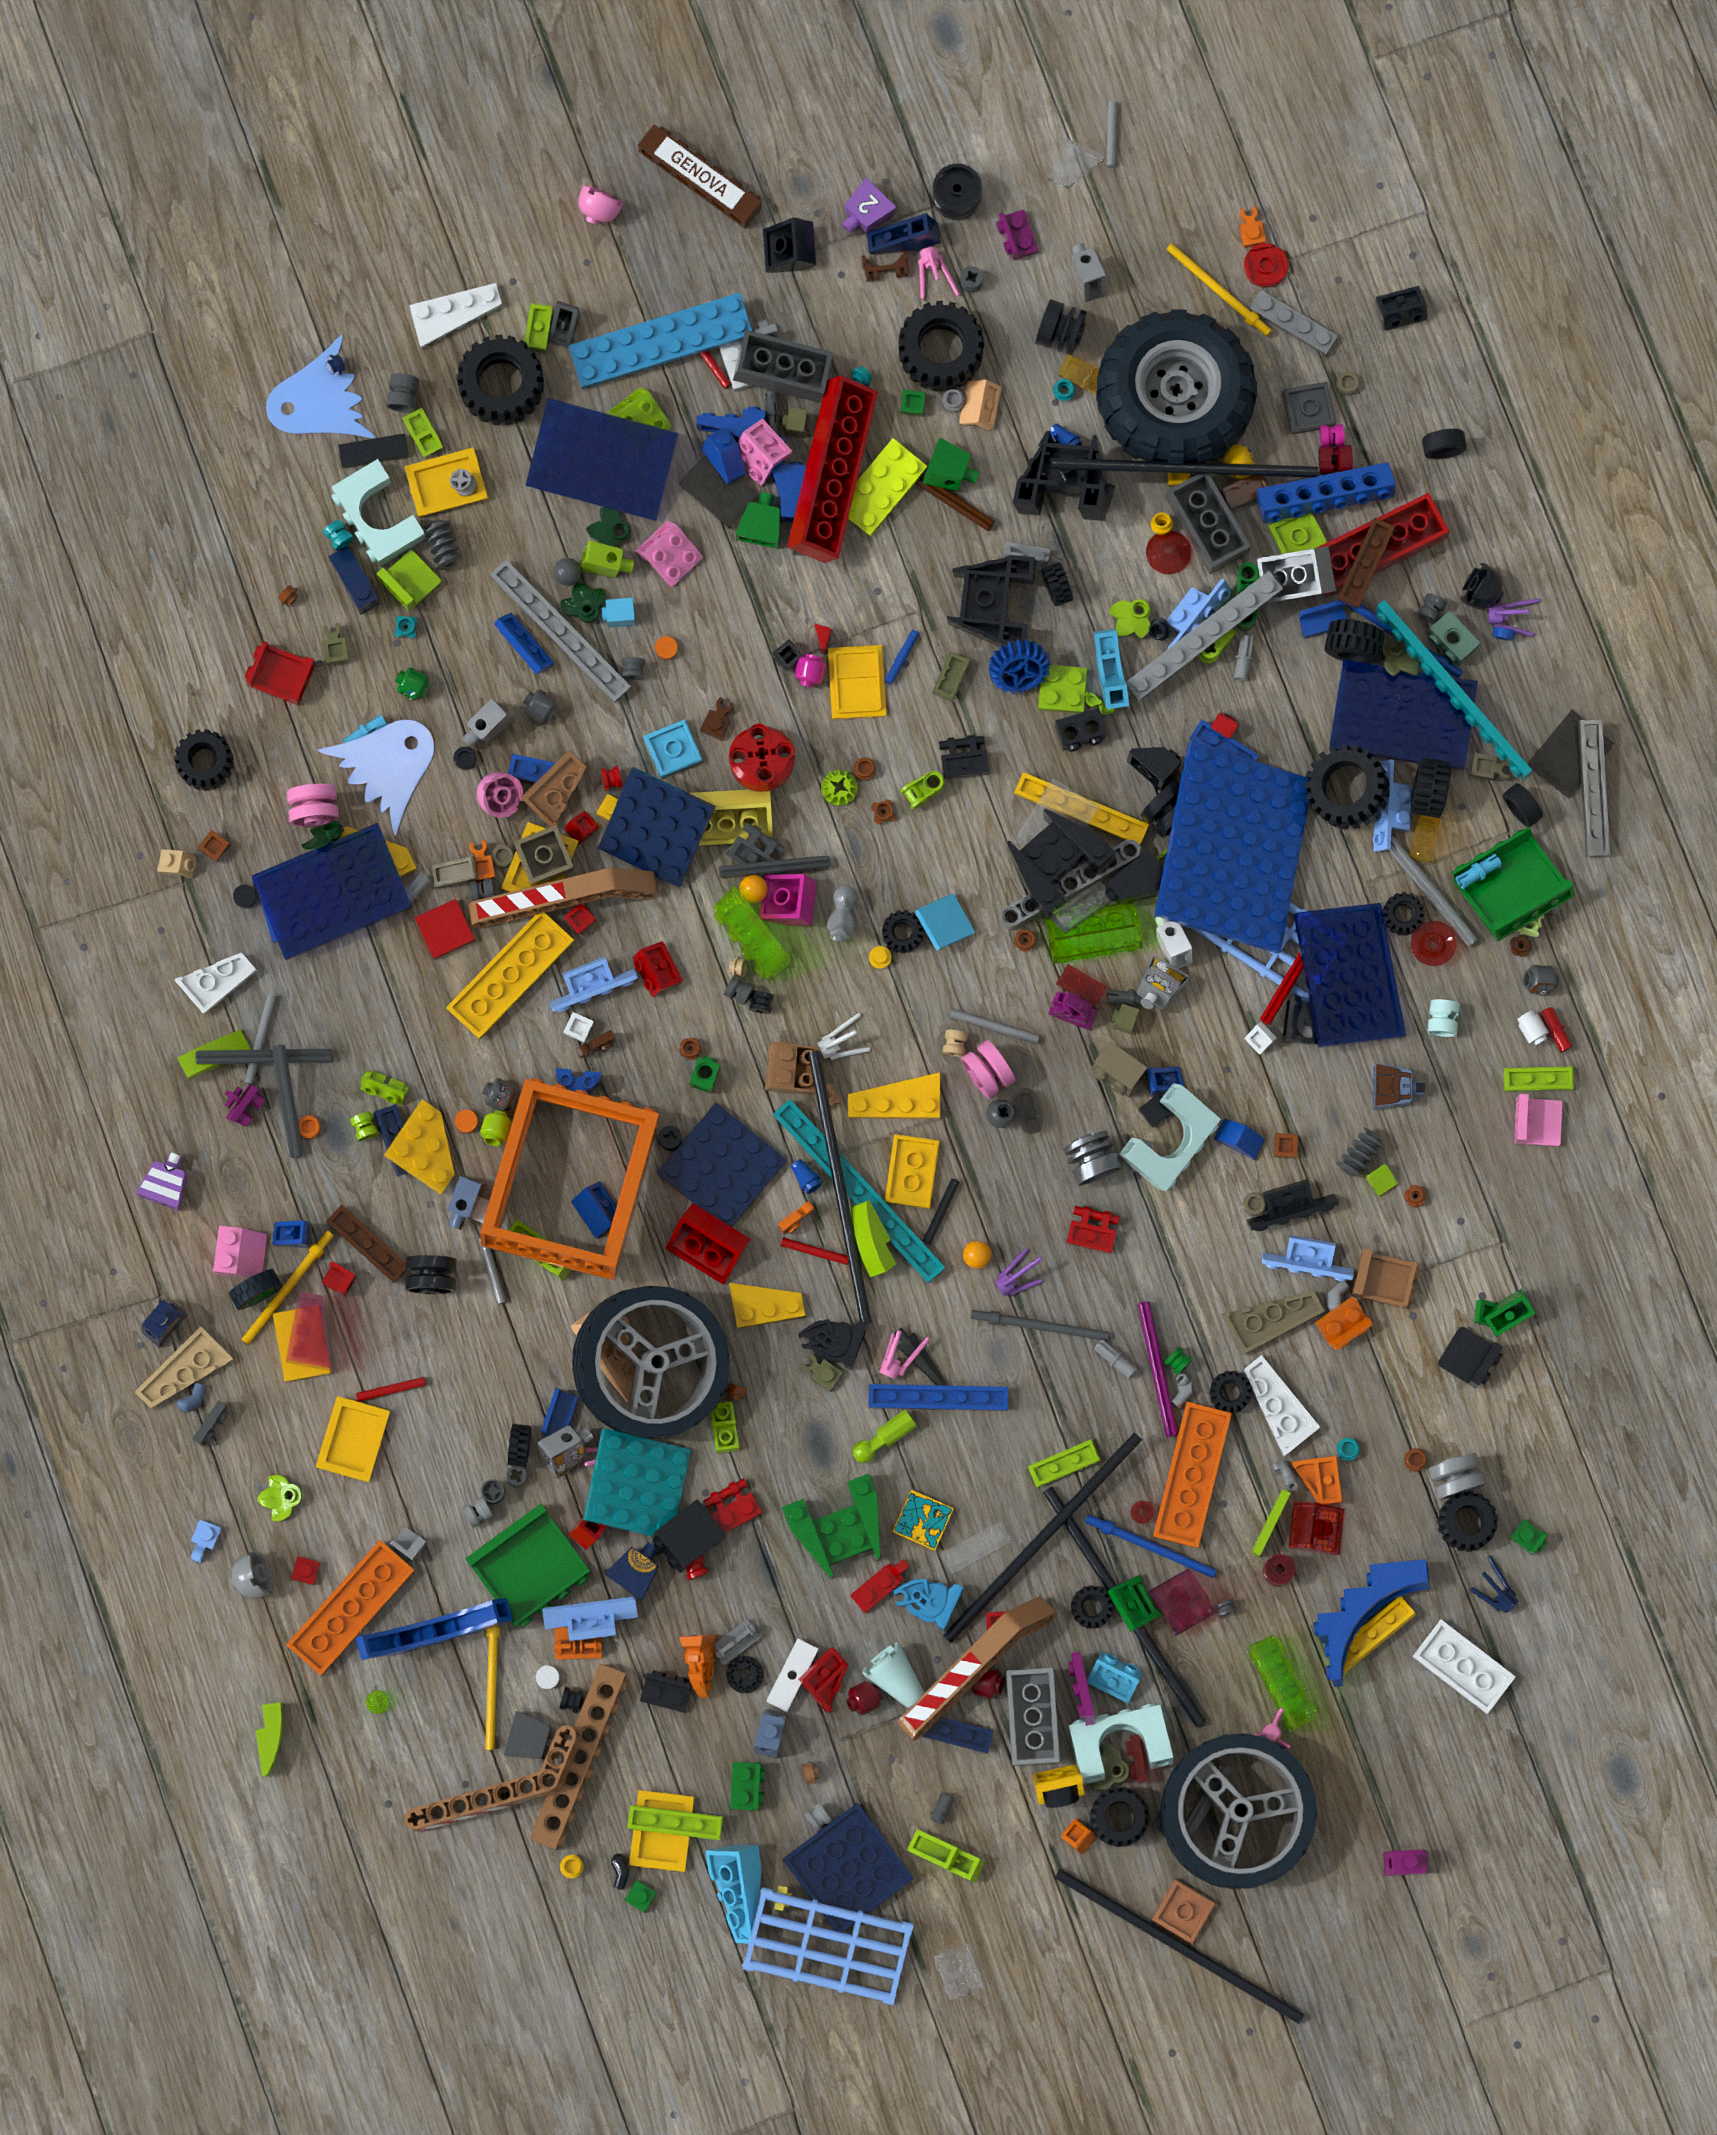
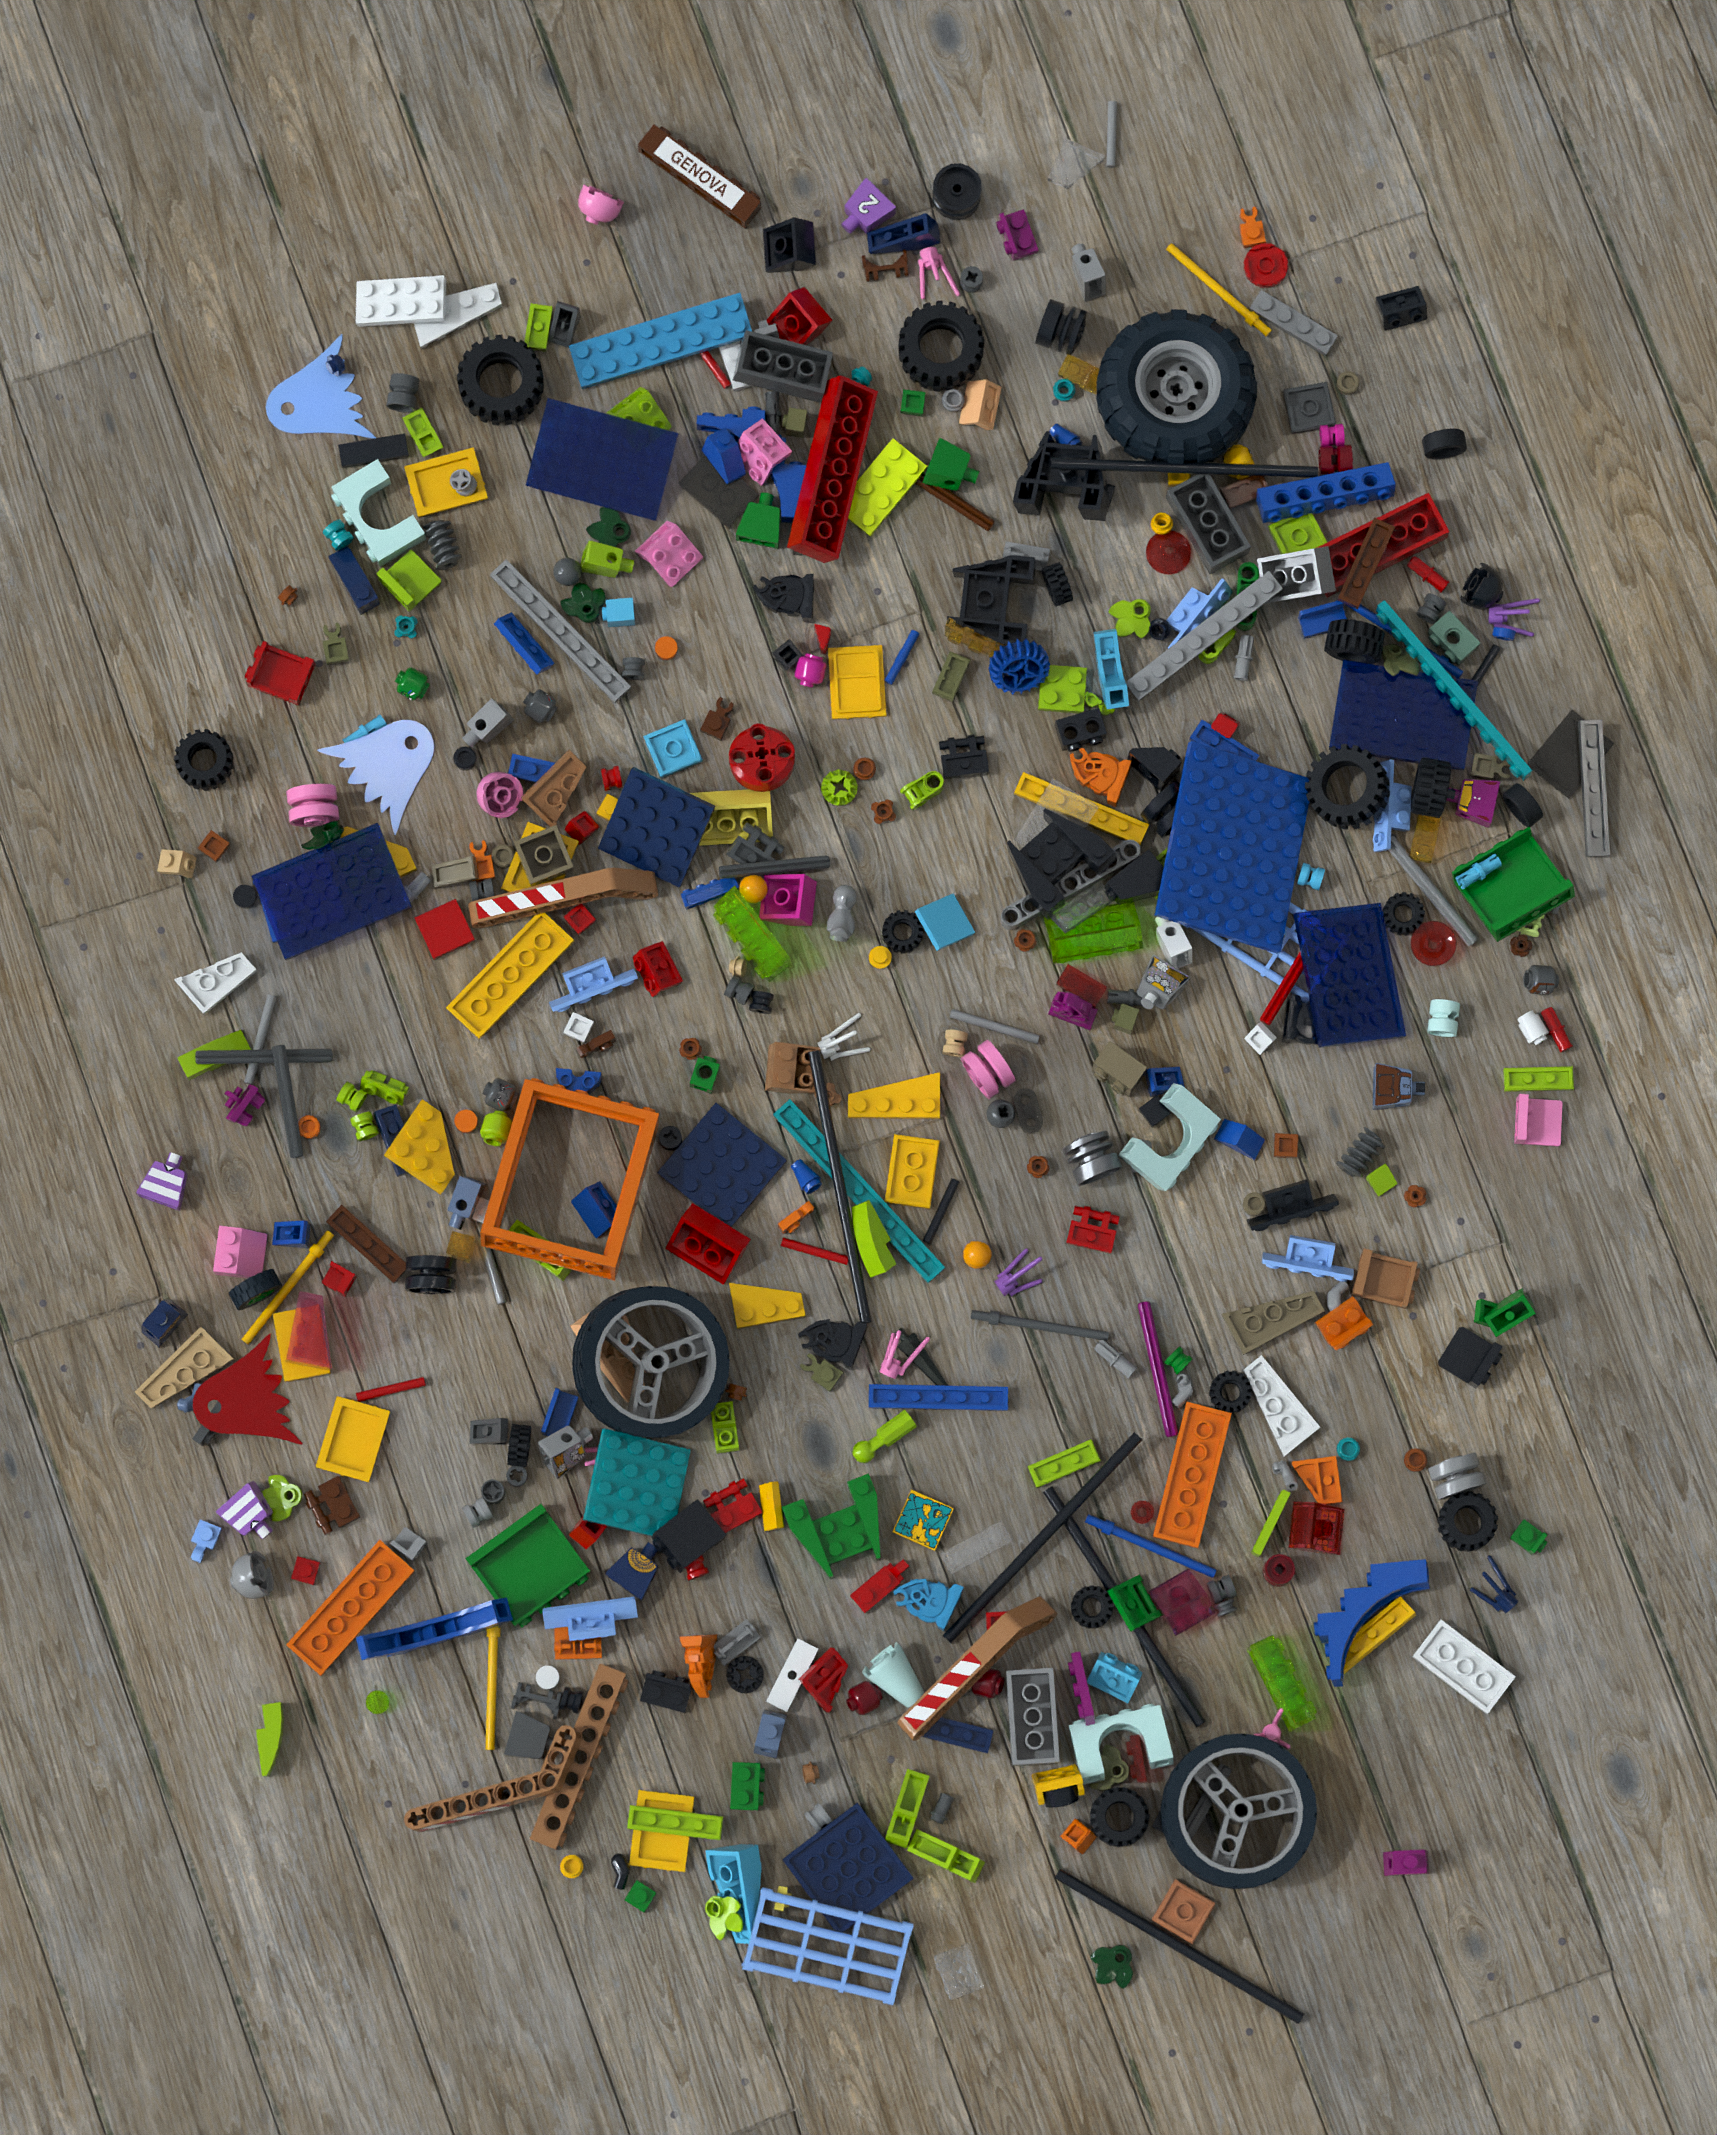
(245, 1399): none -> red piece
(247, 1511): none -> medium lavender torso
(338, 1501): none -> reddish brown plate
(351, 1096): none -> lime wheel
(400, 301): none -> white plate
(461, 1246): none -> clear yellow brick
(489, 1431): none -> dark grey slope
(552, 1704): none -> dark grey piece
(708, 892): none -> blue piece
(725, 1916): none -> lime plate
(771, 1506): none -> yellow tile
(792, 596): none -> black piece
(799, 317): none -> red slope
(906, 1808): none -> lime slope
(969, 637): none -> clear yellow wing
(1036, 1160): none -> dark orange plate
(1103, 776): none -> orange piece
(1110, 1968): none -> dark green plate
(1221, 1589): none -> dark grey wheel
(1316, 876): none -> medium azure wheel
(1427, 573): none -> red axle
(1475, 800): none -> magenta torso
(1486, 663): none -> black bar

